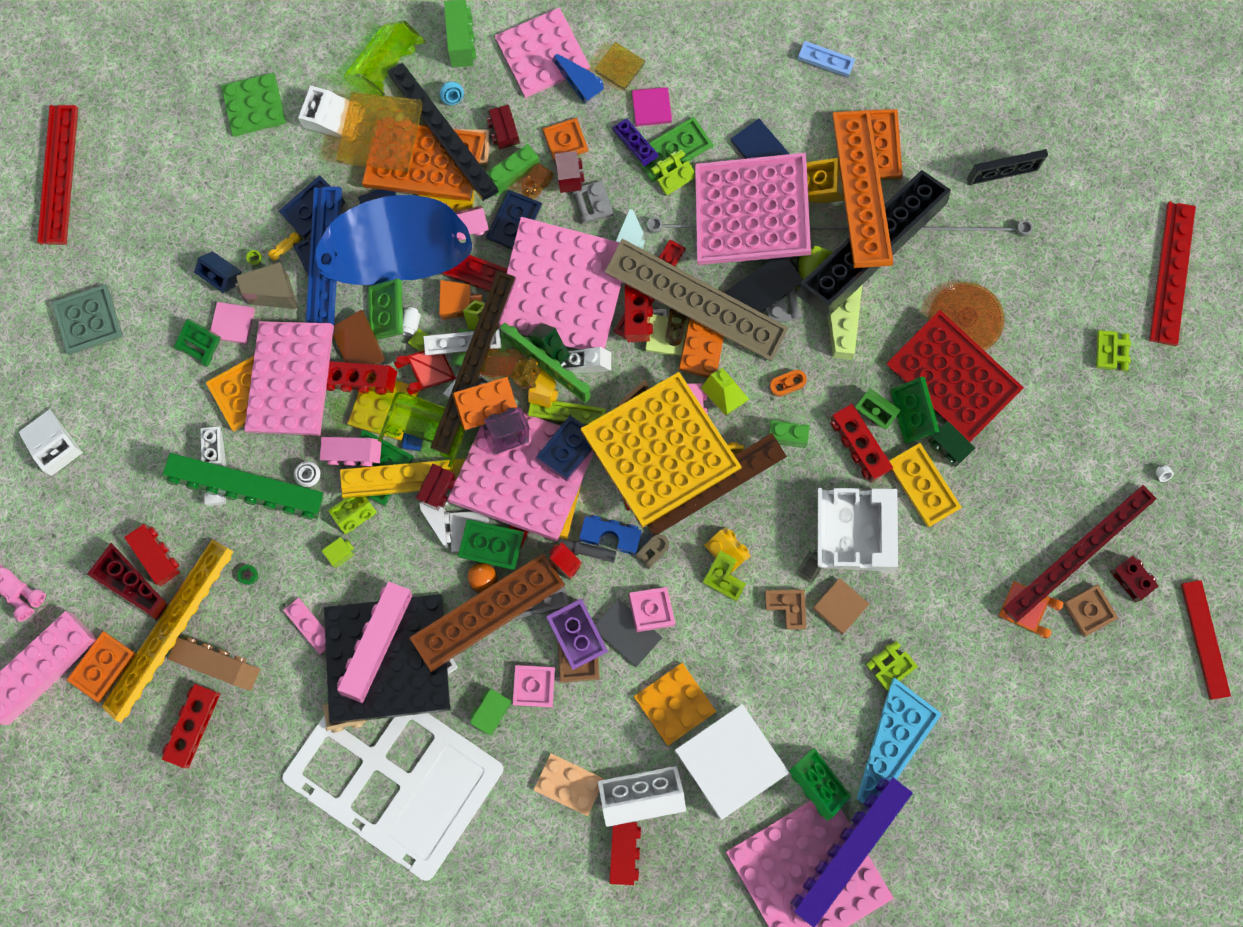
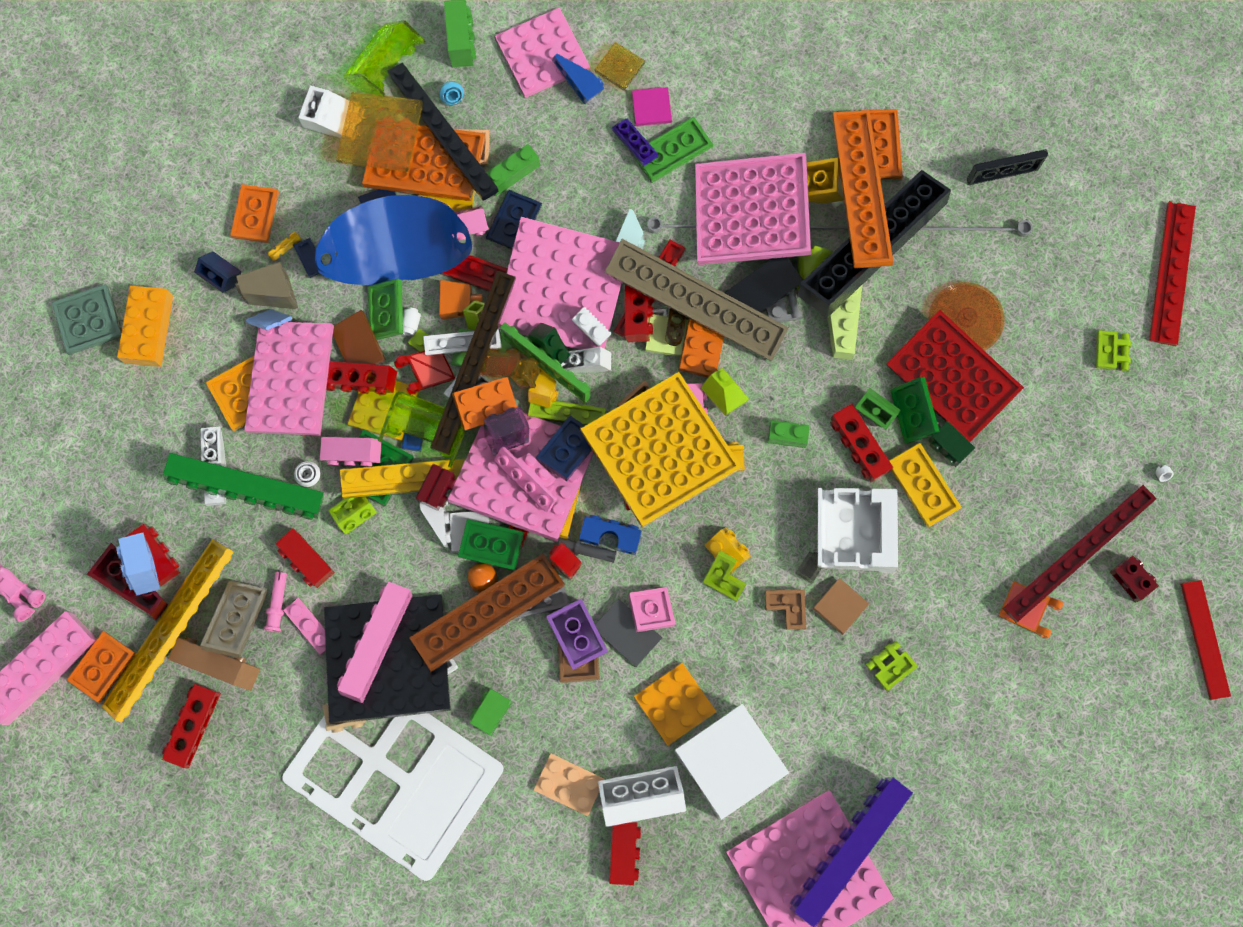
(49, 443): white slope -> none
(58, 175): red plate -> none
(138, 564): none -> light blue brick
(145, 326): none -> light orange brick
(201, 338): green plate -> none
(232, 322): bright pink tile -> none
(234, 619): none -> dark tan plate
(247, 575): green tile -> none
(253, 104): bright green plate -> none
(253, 253): lime hinge -> none
(254, 213): none -> orange plate
(268, 319): none -> light blue piece
(274, 612): none -> bright pink pin
(300, 209): dark blue plate -> none
(304, 558): none -> red brick
(322, 290): blue plate -> none
(339, 552): lime brick -> none
(503, 125): dark red brick -> none
(529, 476): none -> bright pink bracket
(533, 686): bright pink plate -> none
(537, 178): clear orange piece -> none
(565, 138): orange tile -> none
(568, 171): brick -> none
(591, 327): none -> white brick
(598, 200): light grey plate -> none
(658, 545): dark tan plate -> none
(675, 178): lime plate -> none
(753, 462): reddish brown plate -> none
(757, 141): dark blue tile -> none
(787, 383): orange plate -> none
(820, 784): green plate -> none
(826, 59): light blue plate -> none
(900, 732): medium azure wing -> none
(1090, 610): medium nougat plate -> none

